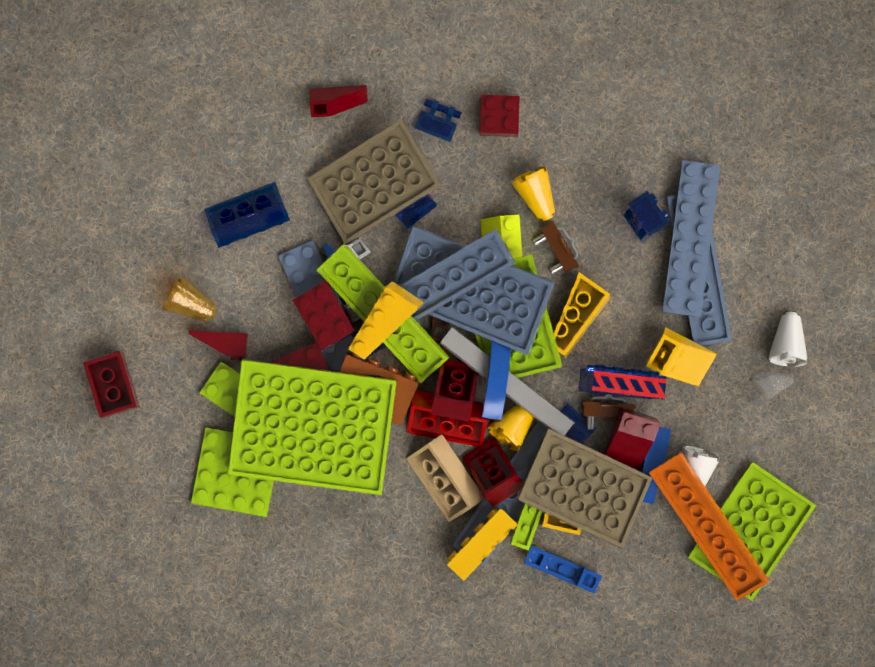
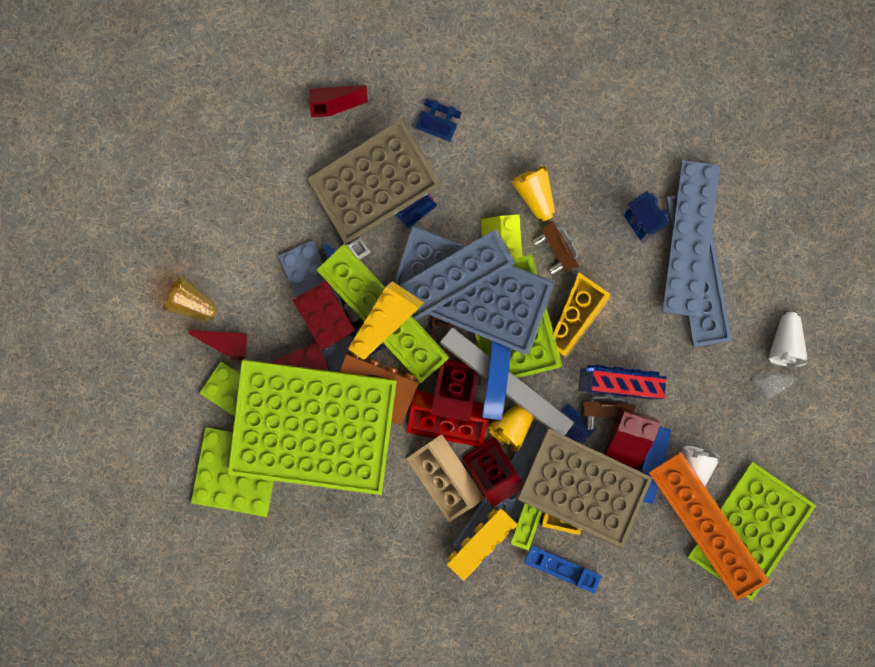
(111, 384): dark red brick -> none
(246, 215): clear blue slope -> none
(499, 115): dark red brick -> none
(680, 358): yellow slope -> none

